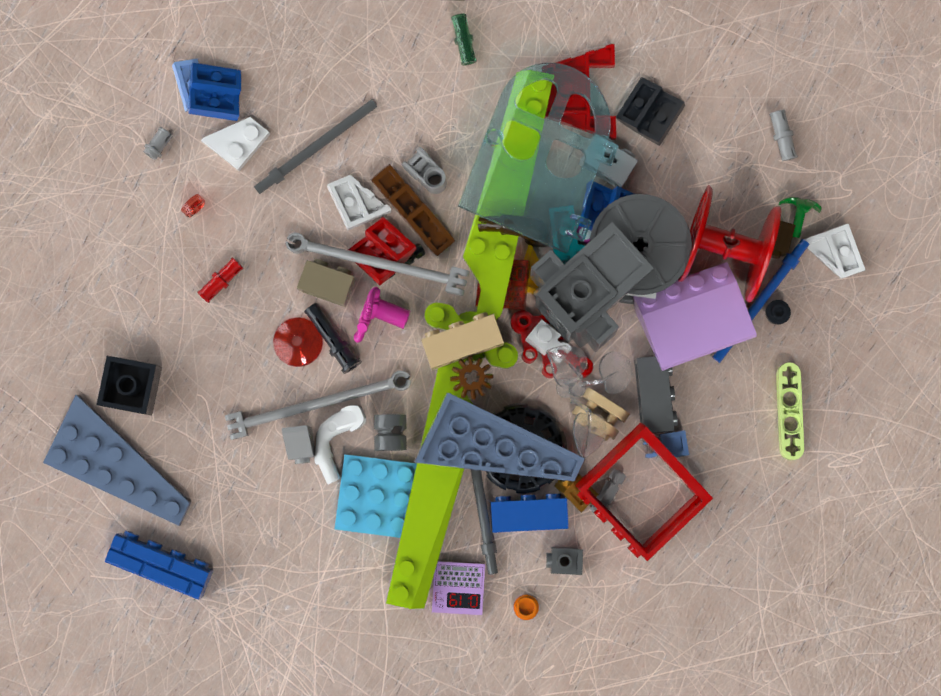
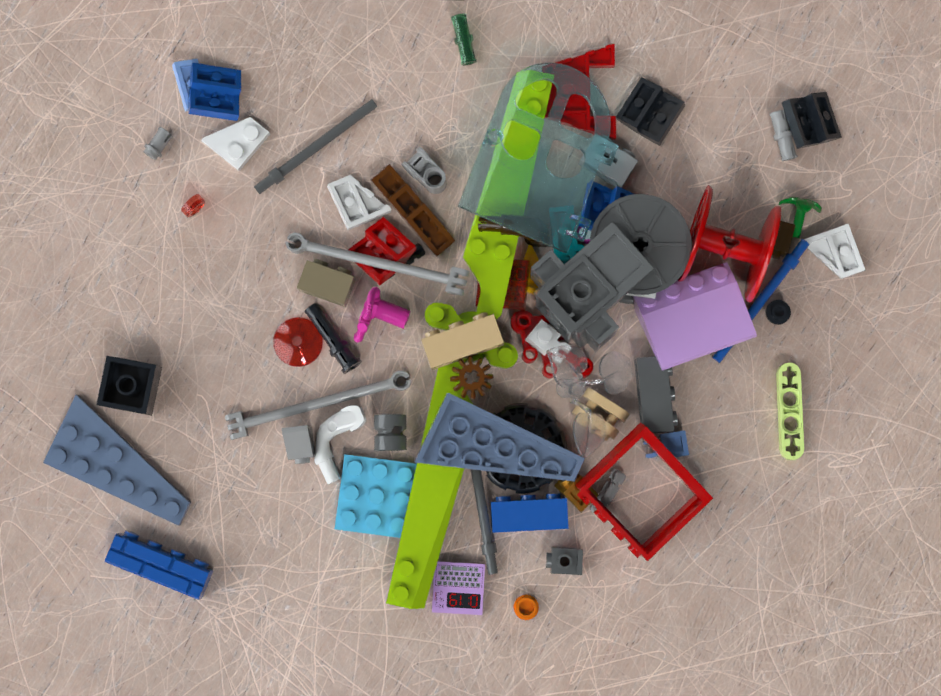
(220, 280): red pin -> none
(811, 120): none -> black slope

